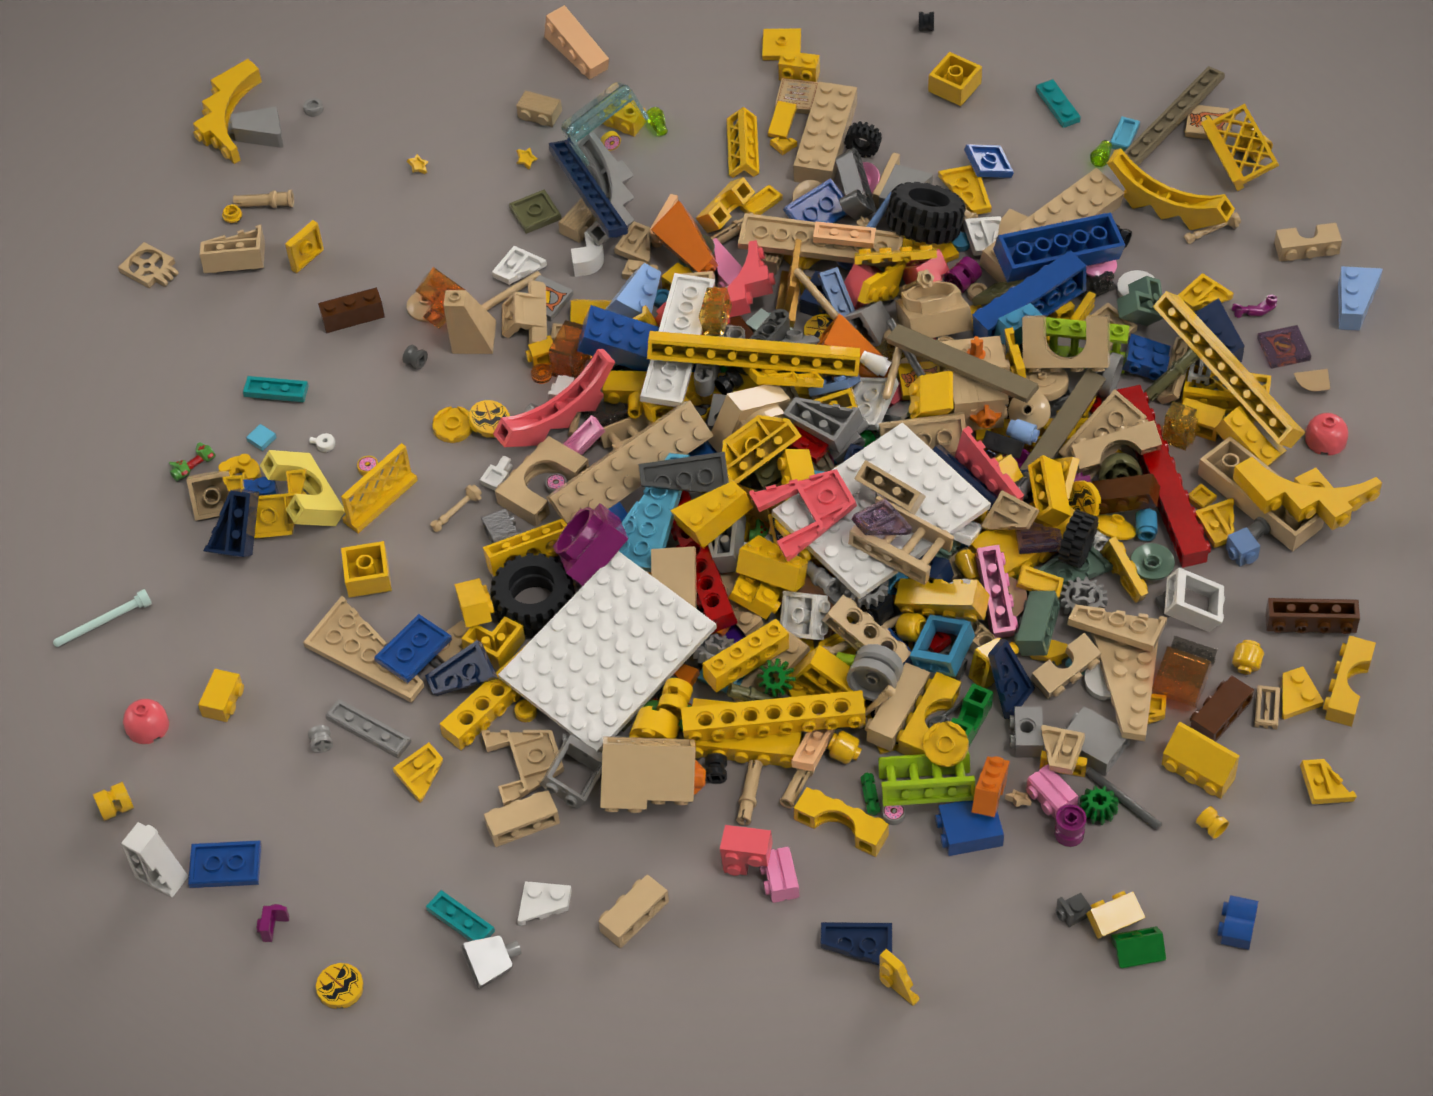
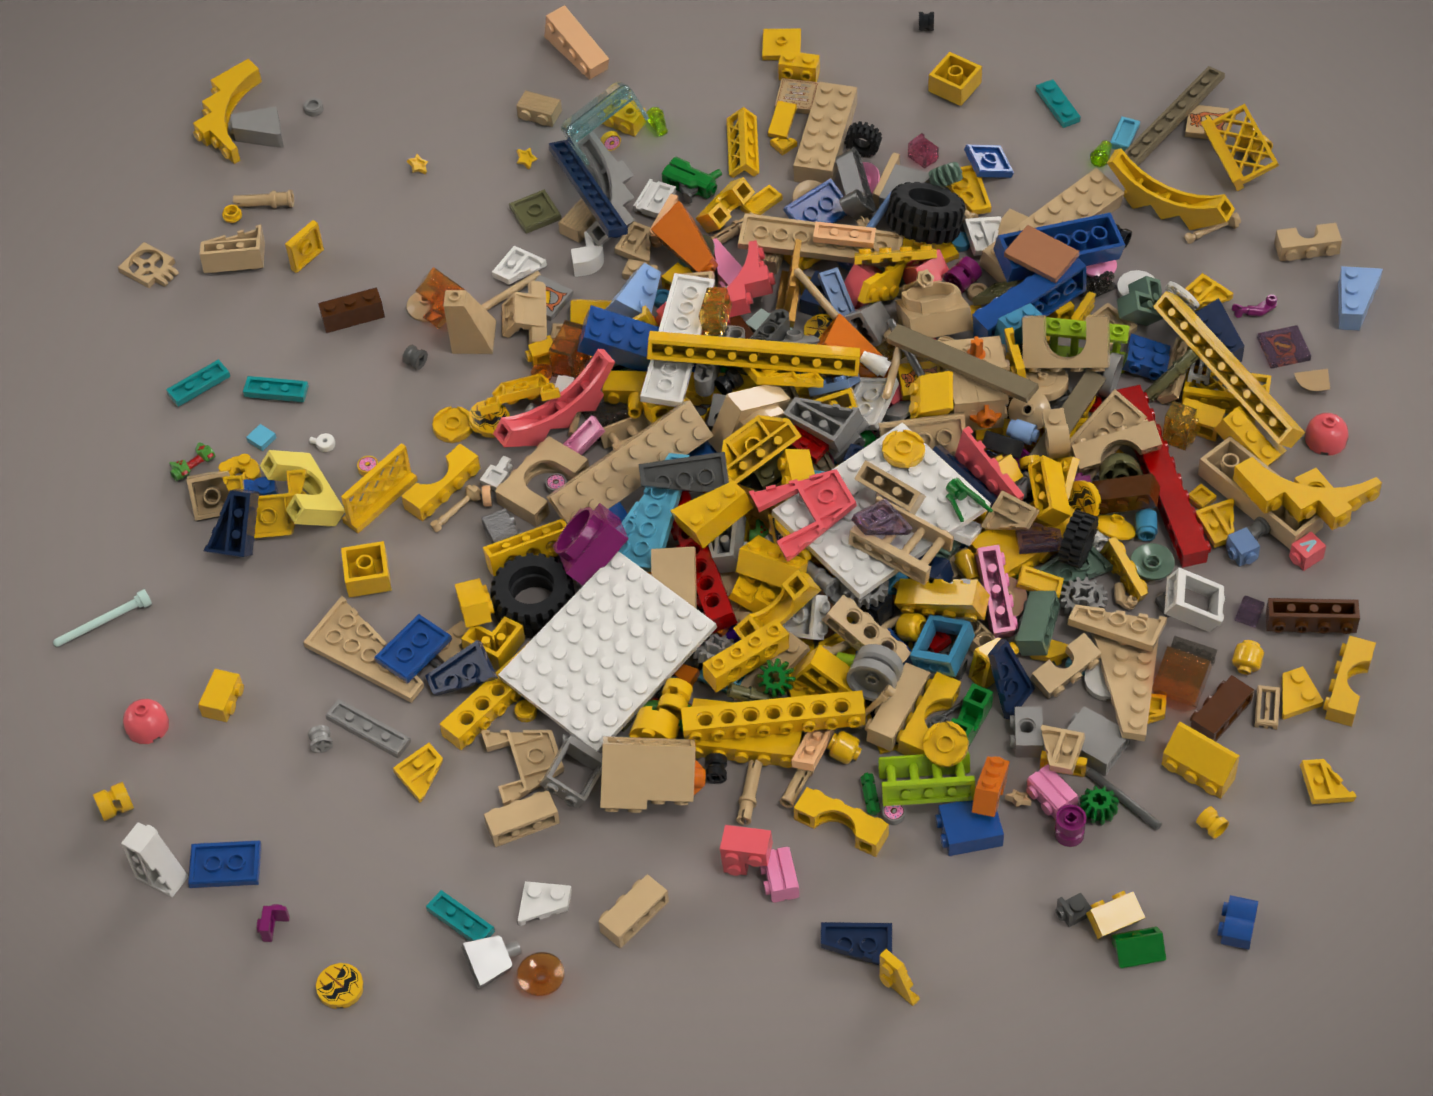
(198, 383): none -> teal plate
(424, 499): none -> yellow arch
(487, 495): none -> light nougat tile
(514, 390): none -> yellow wing
(540, 965): none -> clear orange dish
(653, 198): none -> white plate
(690, 180): none -> green piece
(794, 595): none -> yellow arch
(903, 449): none -> yellow tile
(923, 151): none -> clear pink brick
(946, 174): none -> sand green gear
(958, 490): none -> green plant
(1025, 461): none -> yellow tile
(1041, 253): none -> nougat tile
(1056, 433): none -> tan brick
(1127, 602): none -> tan arm
(1183, 294): none -> white wheel
(1250, 611): none -> clear purple slope
(1307, 551): none -> coral brick

